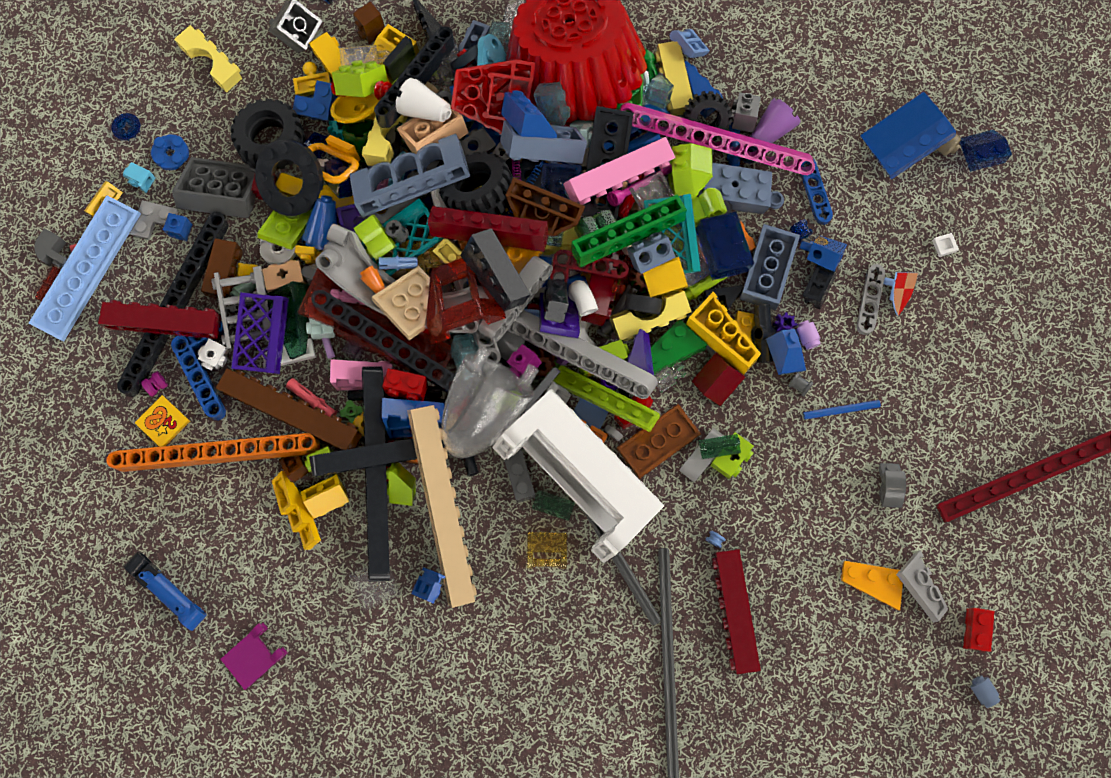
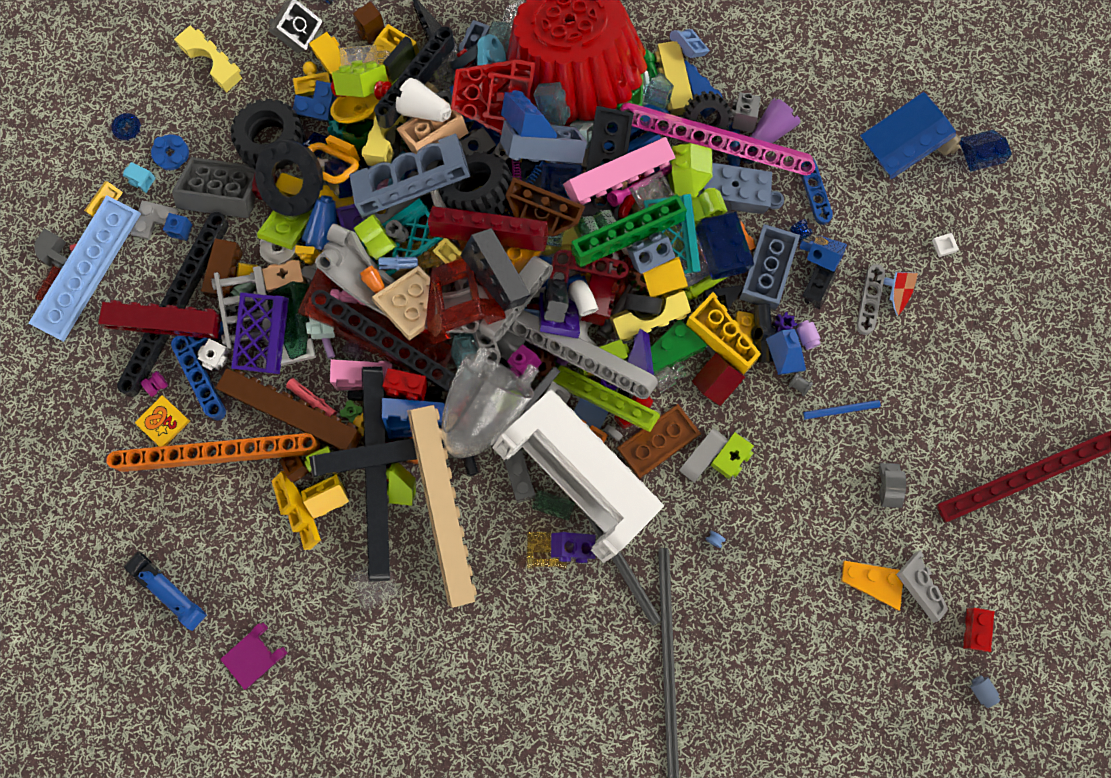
(428, 585): blue plate -> none
(573, 544): none -> dark purple brick
(720, 446): clear green hinge -> none
(737, 612): dark red brick -> none

